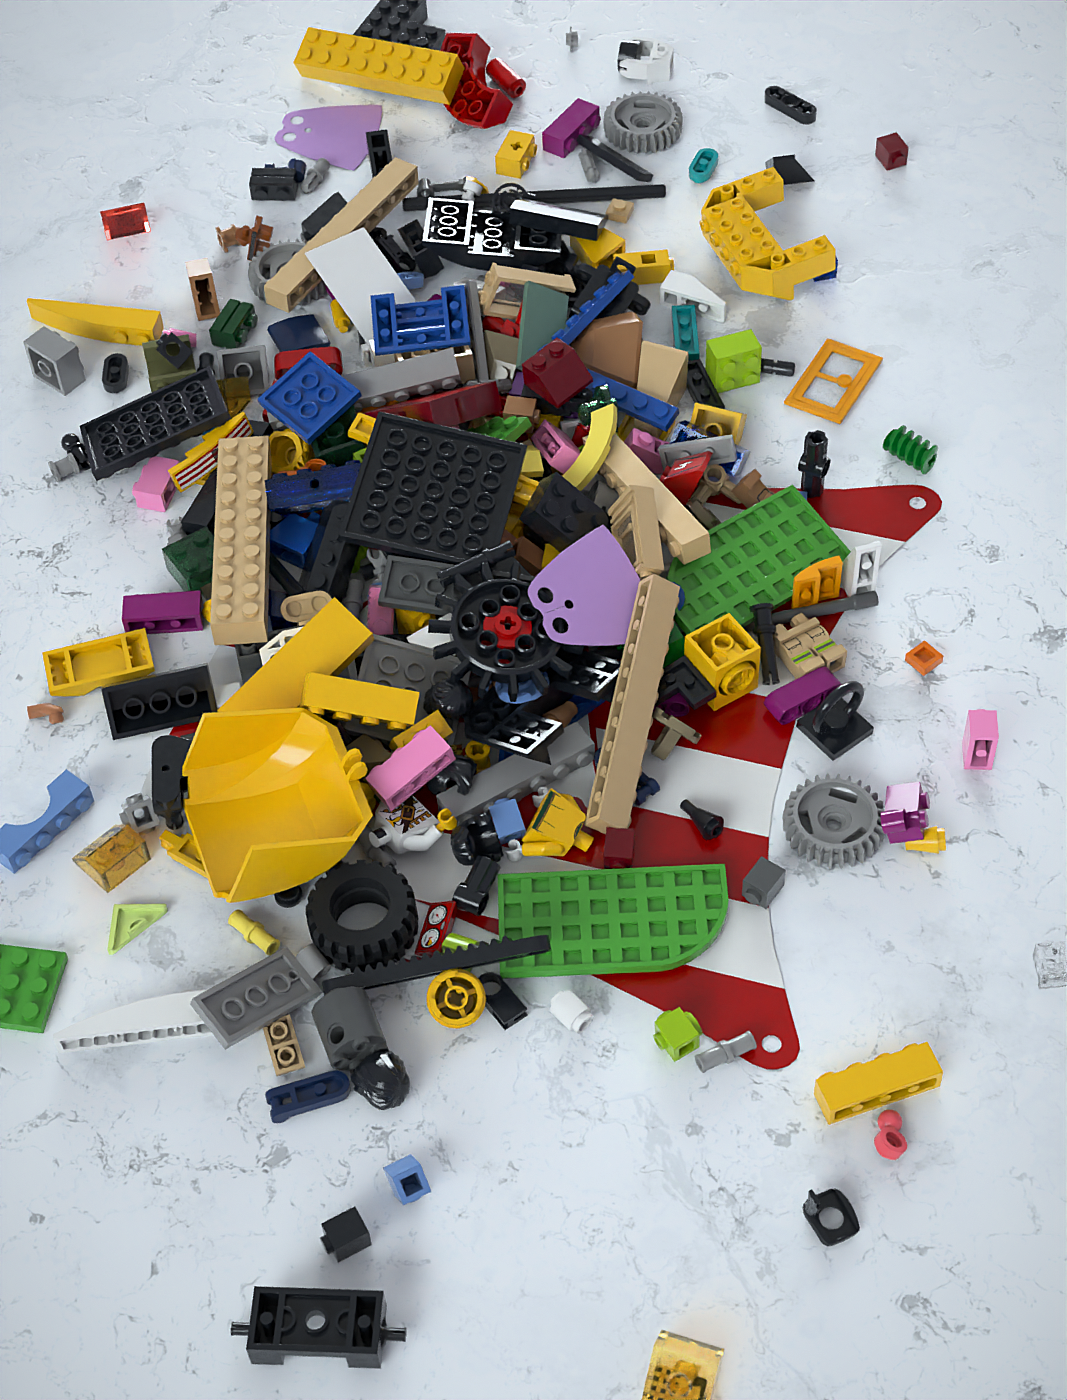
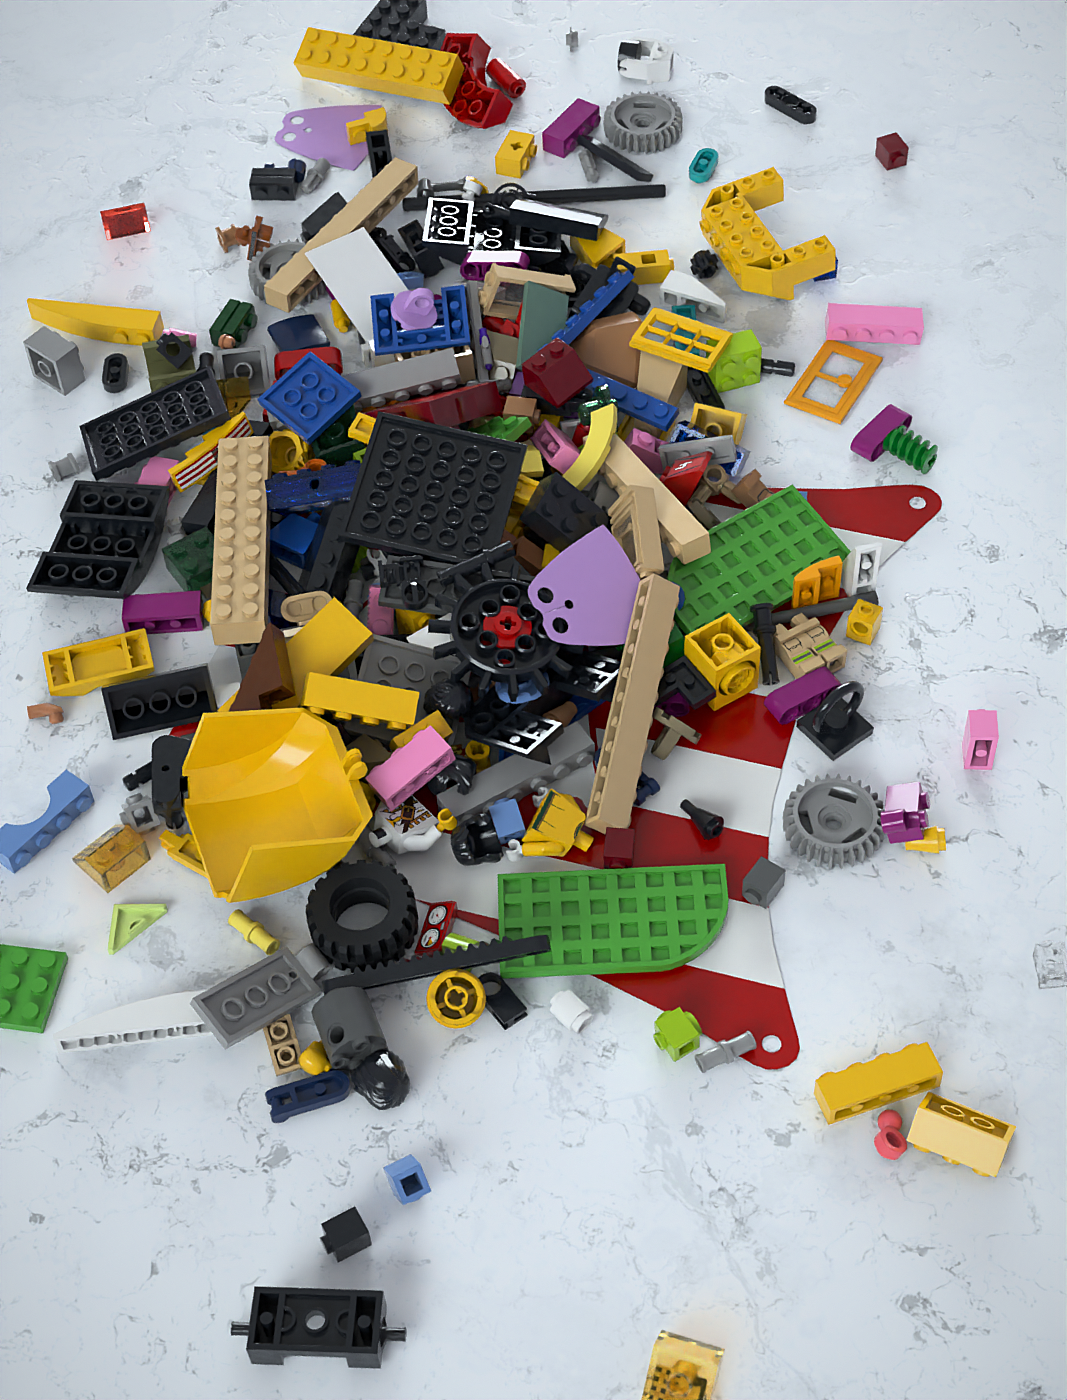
(71, 443): black pin -> none
(103, 540): none -> black slope
(141, 776): none -> black axle
(202, 289): medium nougat slope -> none
(226, 342): none -> nougat arm
(268, 676): none -> reddish brown slope
(290, 897): black plate -> none
(314, 1059): none -> yellow piece
(372, 121): none -> yellow brick
(410, 578): none -> black piece
(414, 309): none -> lavender tile
(473, 893): black piece -> none
(483, 259): none -> magenta beam
(484, 342): none -> light grey piece
(495, 212): none -> black arm
(620, 210): tan plate -> none
(679, 322): none -> yellow piece
(704, 264): none -> black gear
(789, 169): black slope -> none
(814, 463): black piece -> none
(835, 1199): black piece -> none
(864, 622): none -> yellow brick
(870, 439): none -> magenta beam
(874, 323): none -> bright pink brick
(924, 658): orange plate -> none
(960, 1134): none -> yellow slope

